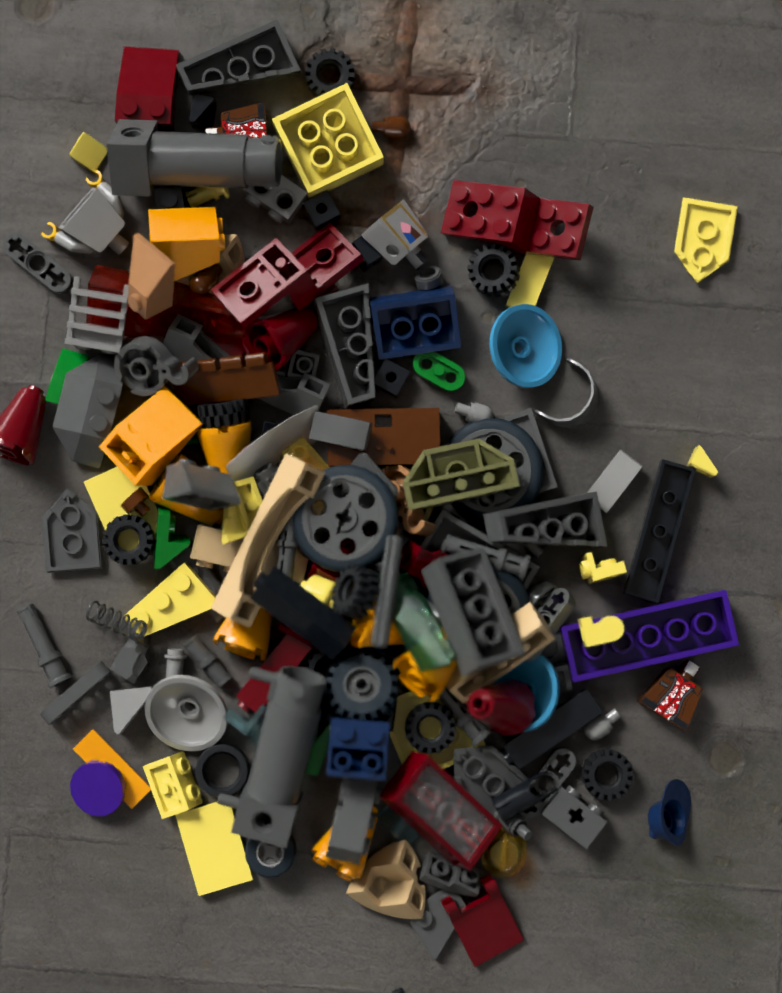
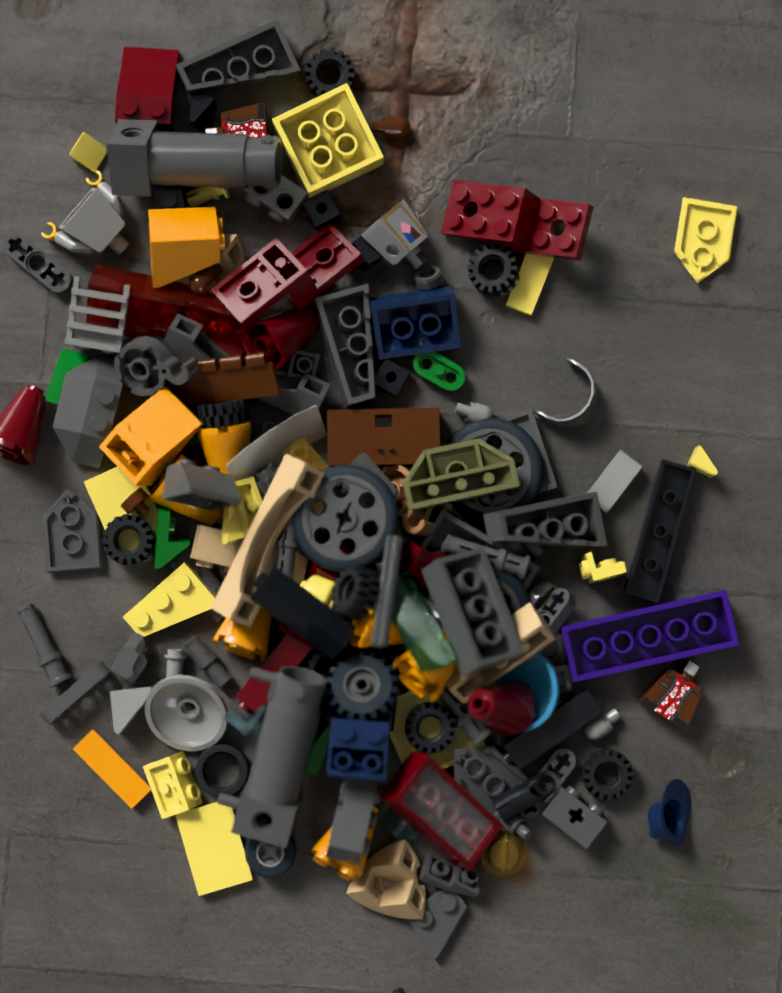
(98, 788): dark purple tile -> none
(134, 628): dark grey piece -> none
(149, 279): medium nougat slope -> none
(340, 431): dark grey slope -> none
(485, 924): dark red flag -> none
(536, 343): dark azure dish -> none
(606, 630): light yellow leg -> none

